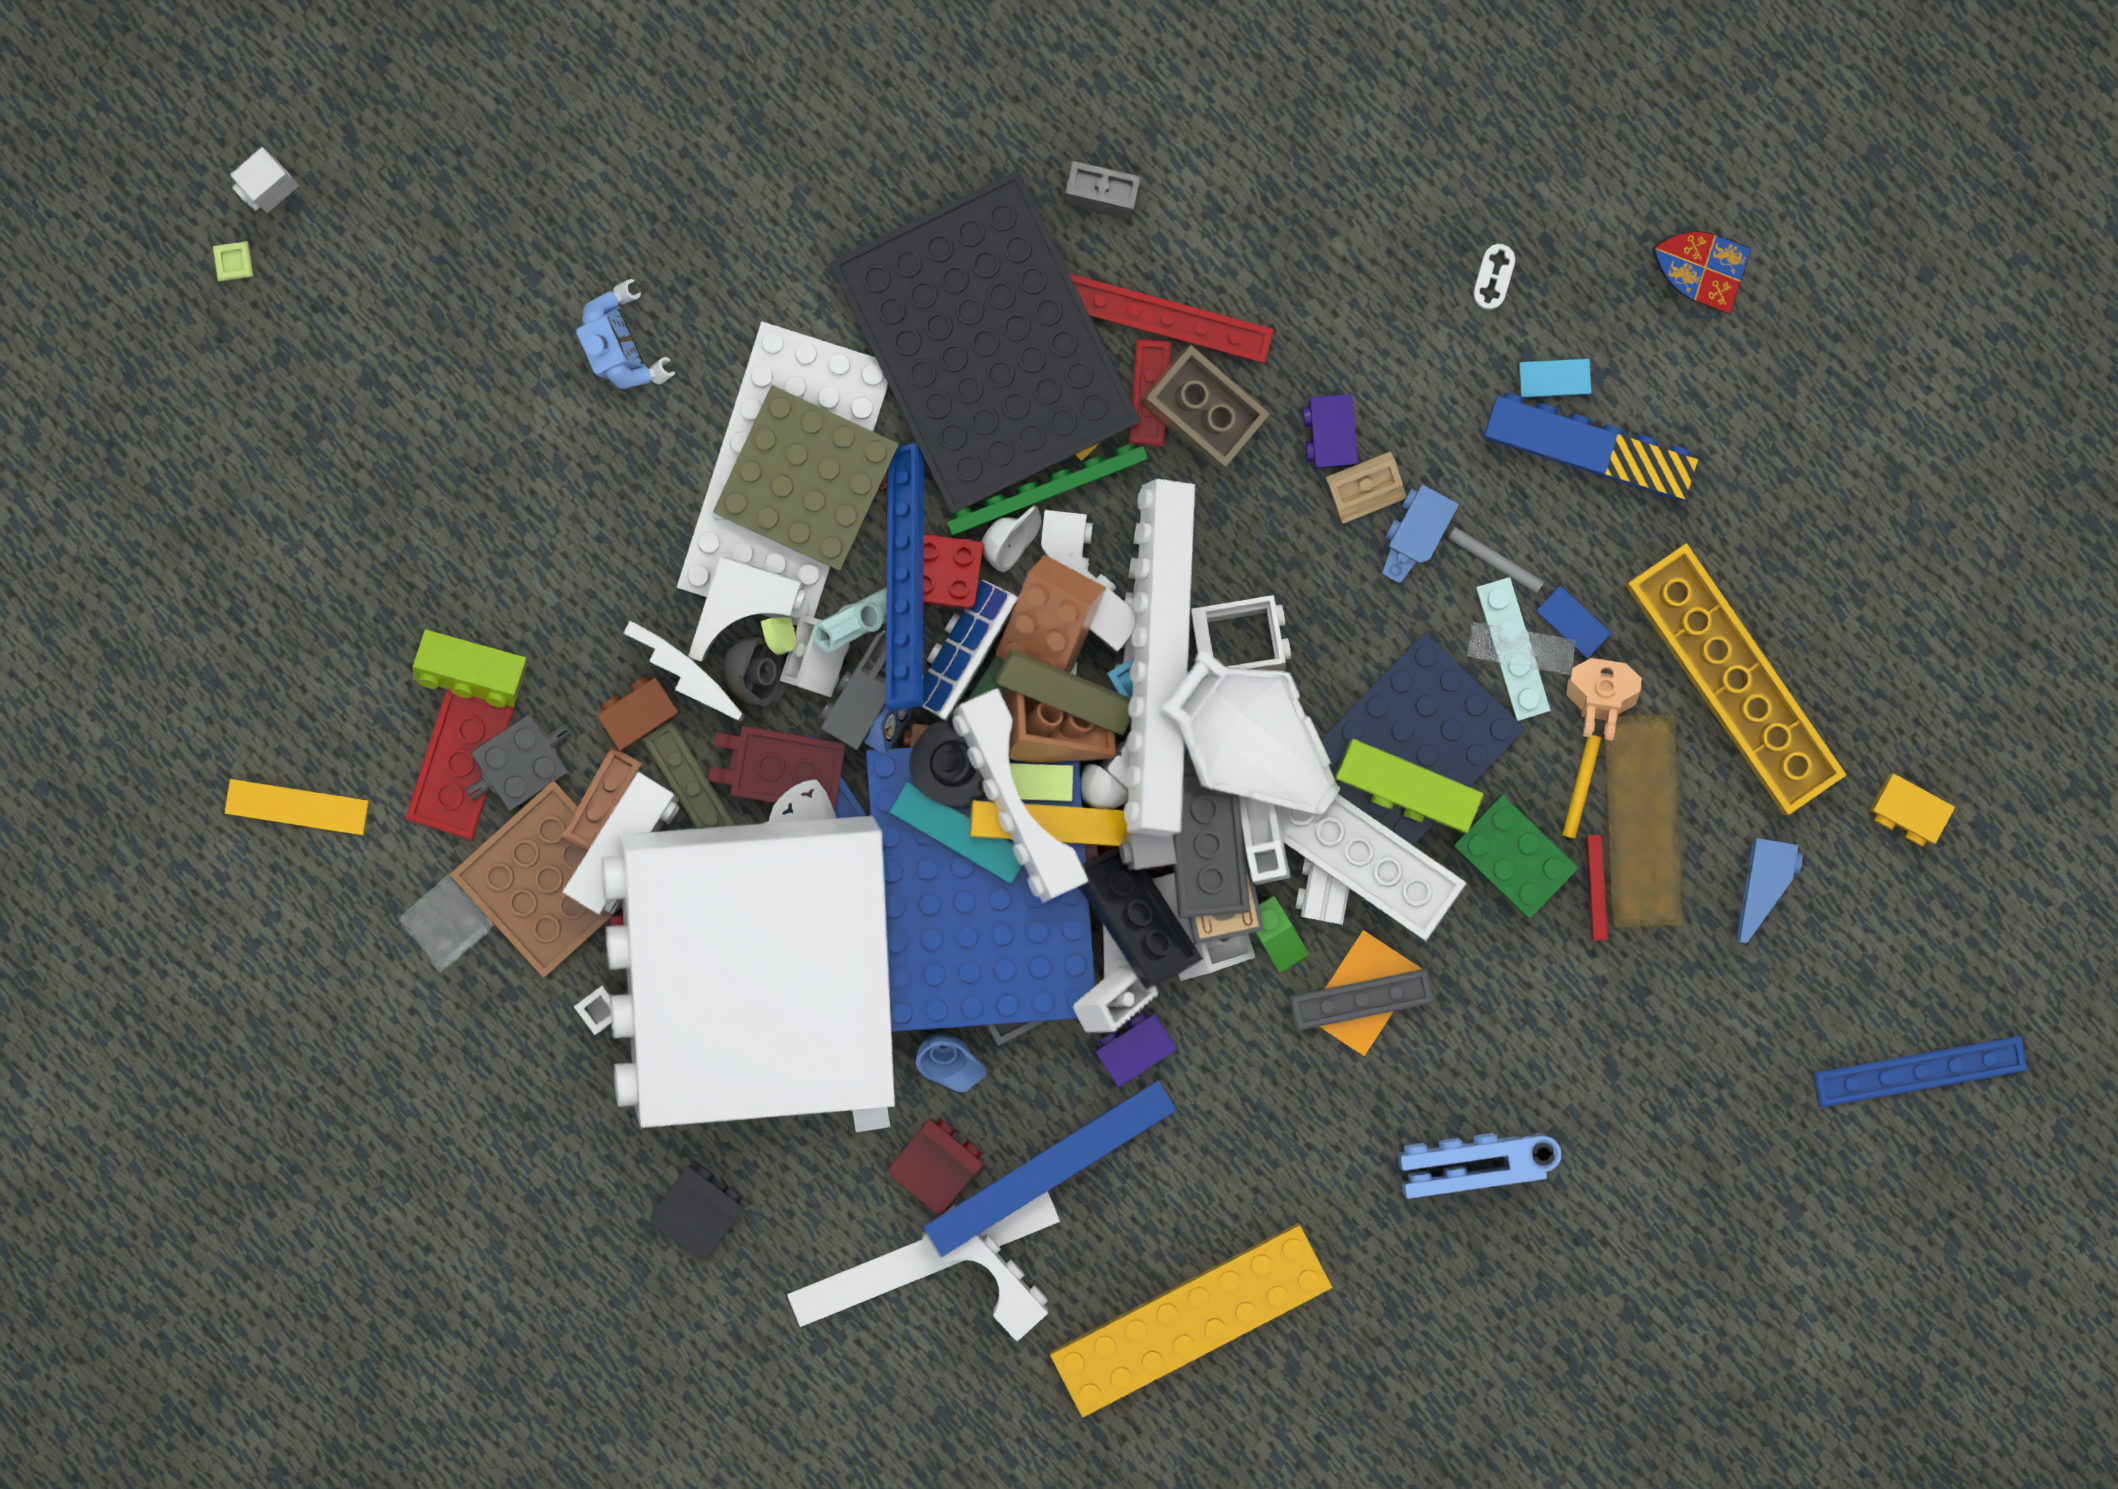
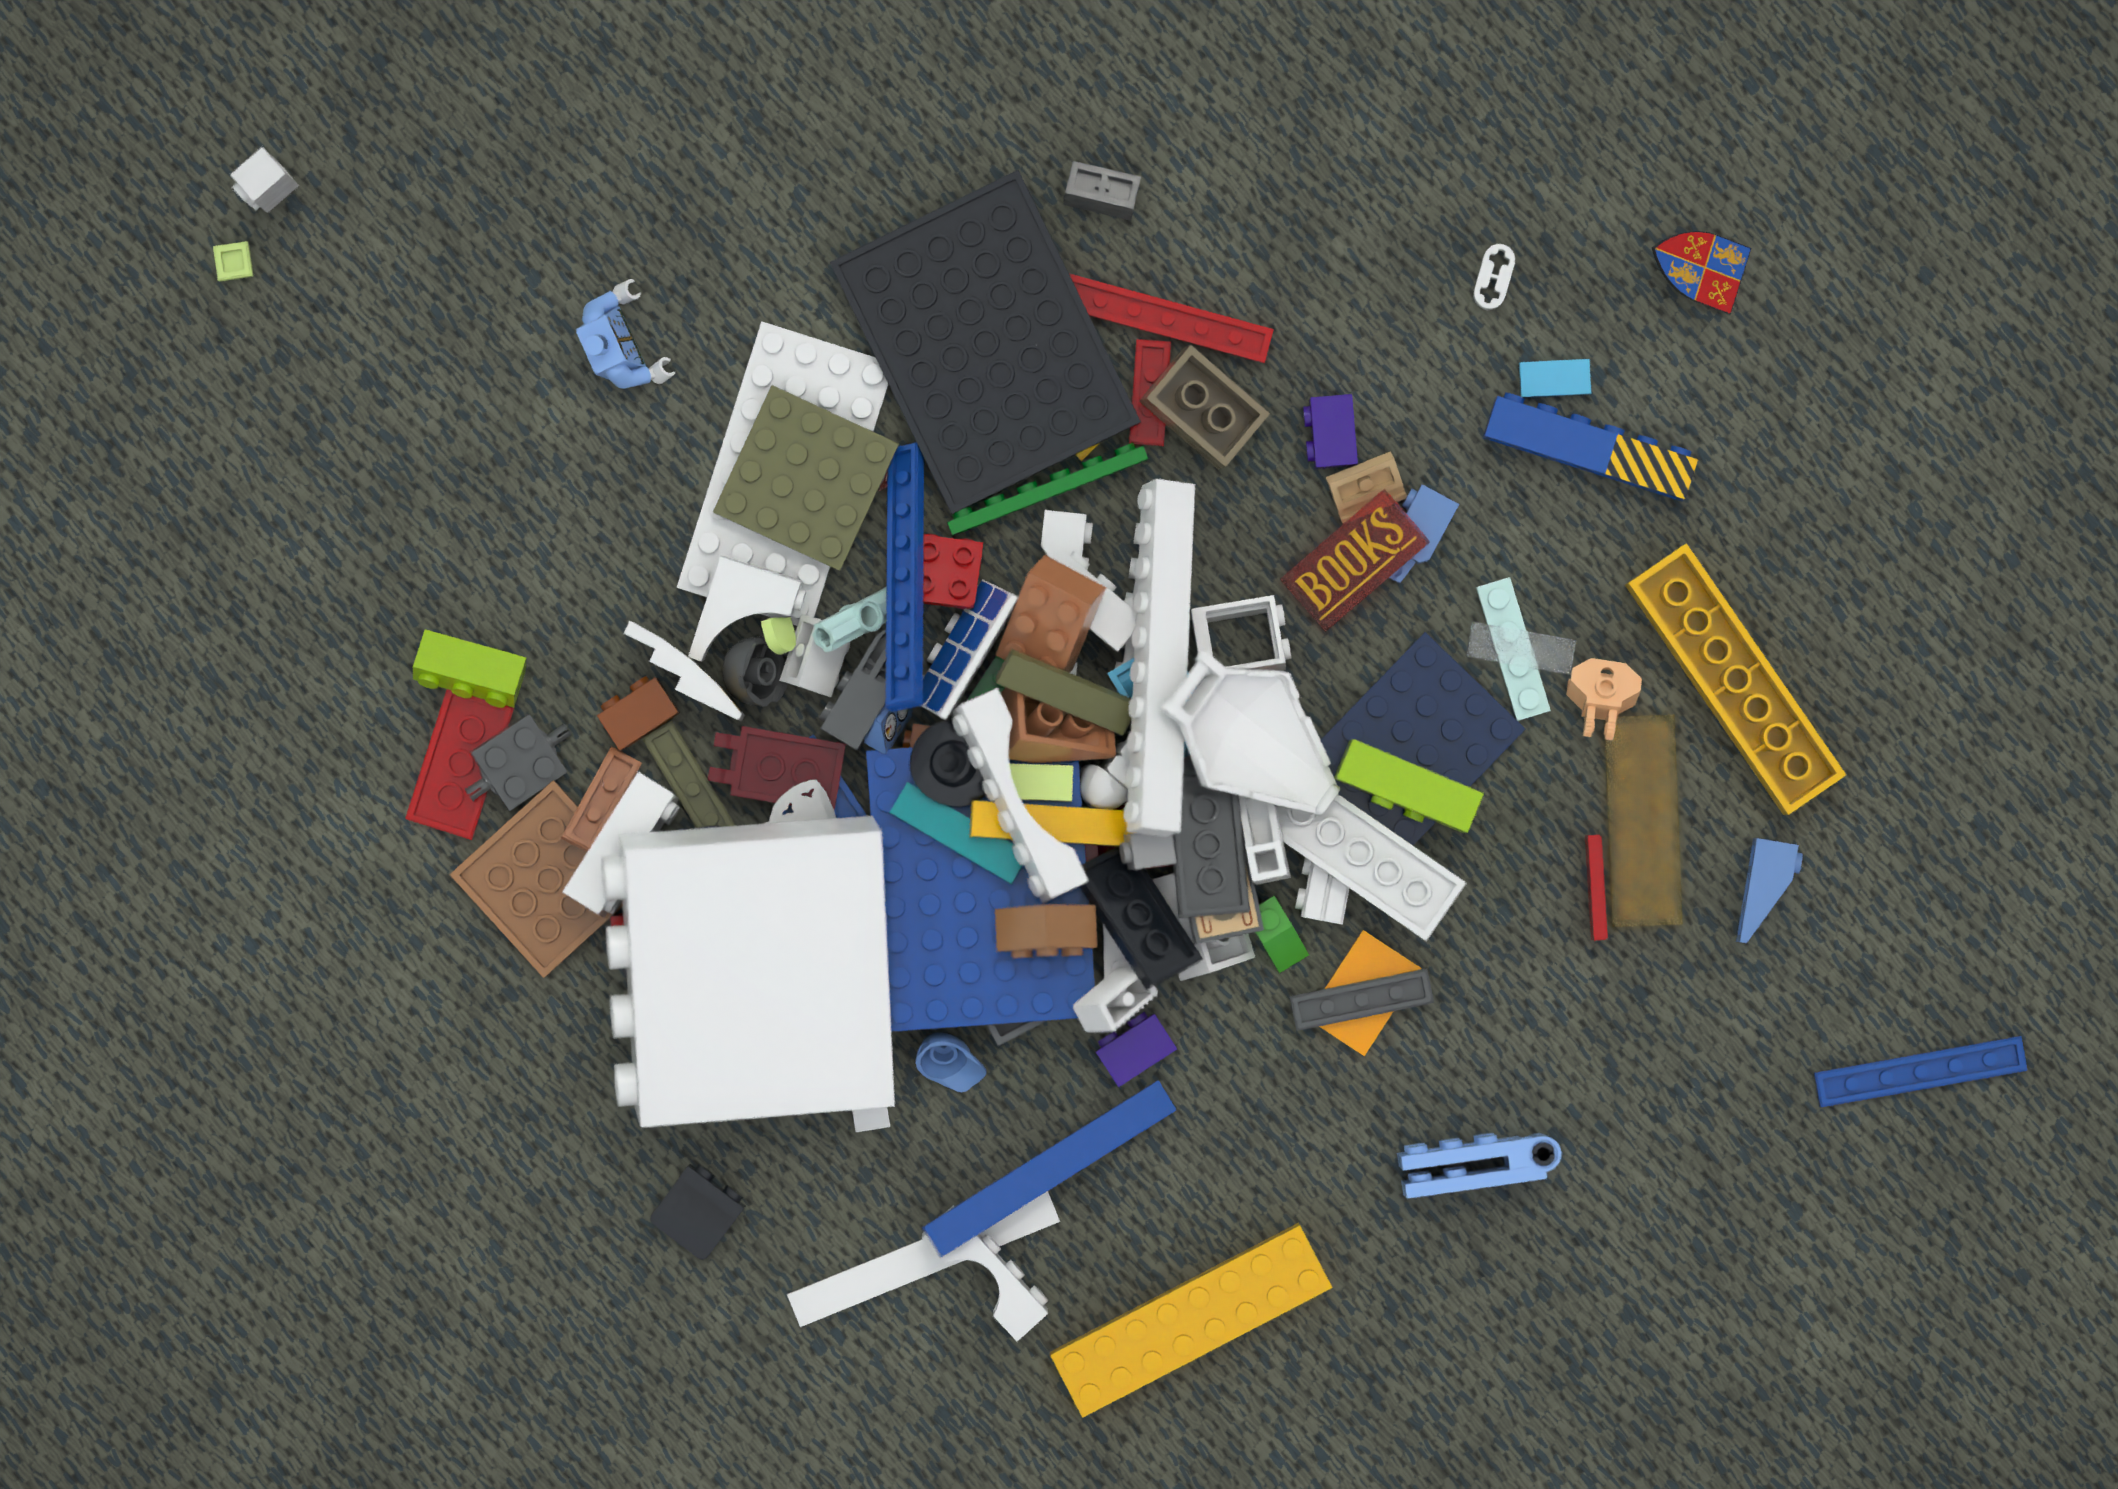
(296, 807): yellow tile -> none
(446, 923): clear bracket -> none
(596, 1009): white brick -> none
(936, 1165): dark red bracket -> none
(1010, 531): white cap -> none
(1046, 930): none -> medium nougat brick
(1355, 560): none -> clear red tile
(1496, 560): light grey bar -> none
(1515, 856): green brick -> none
(1573, 621): blue tile -> none
(1581, 786): yellow bar -> none
(1911, 809): yellow brick -> none

